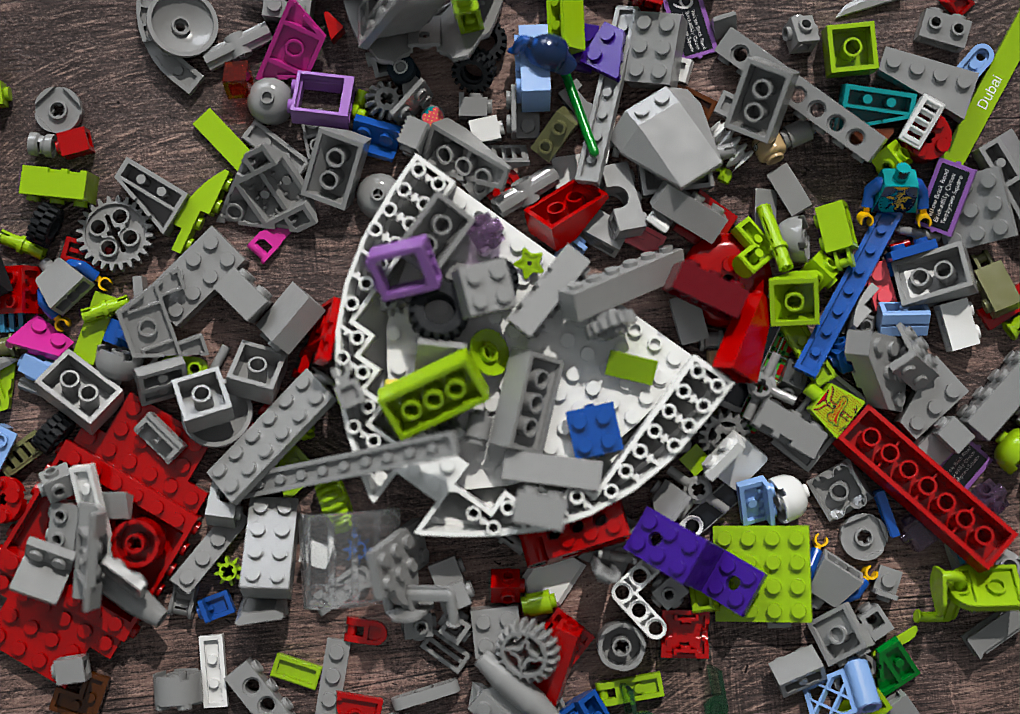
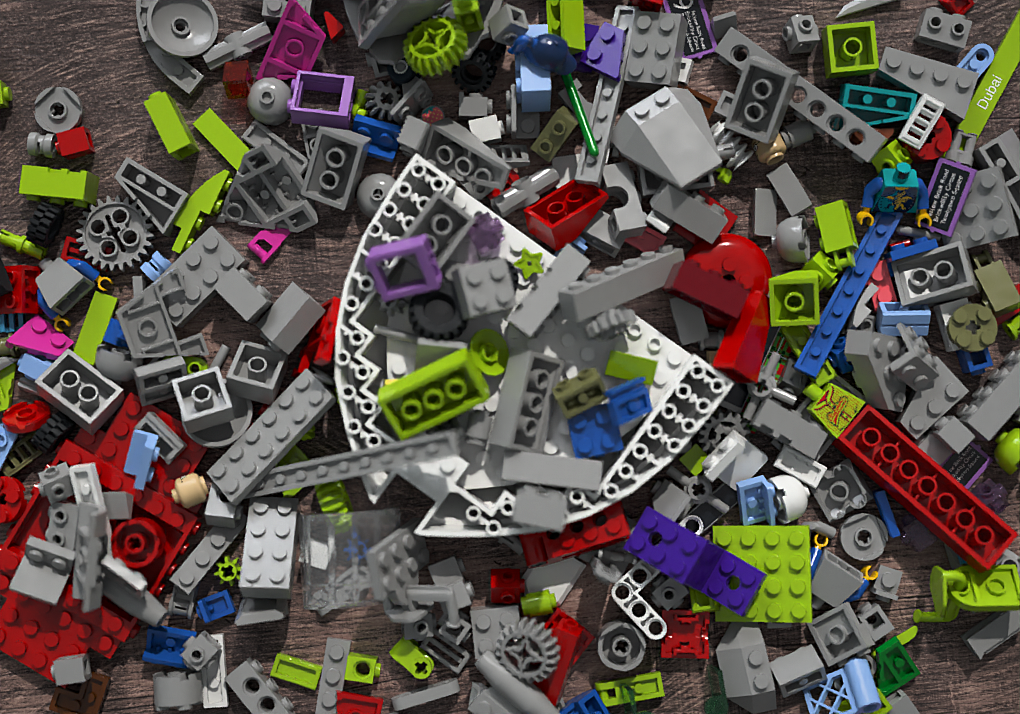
(26, 417): none -> red tile
(103, 309): lime pin -> none
(139, 457): none -> light blue bracket
(159, 261): none -> light blue wheel
(165, 645): none -> blue bracket
(171, 125): none -> lime brick
(190, 490): none -> tan head
(206, 645): none -> light grey brick
(348, 391): light grey plate -> none
(352, 672): none -> lime brick
(374, 631): red plate -> none
(396, 334): none -> light grey bar
(410, 655): none -> lime piece
(450, 43): none -> lime gear
(508, 25): none -> light grey brick
(580, 392): none -> olive brick
(628, 401): none -> blue plate
(746, 667): none -> light grey wedge
(755, 245): lime brick -> none
(778, 246): lime pin -> none
(799, 466): none -> white plate
(821, 528): none -> light grey arm
(955, 154): none -> light grey piece
(963, 338): none -> olive plate
(975, 361): none -> blue brick

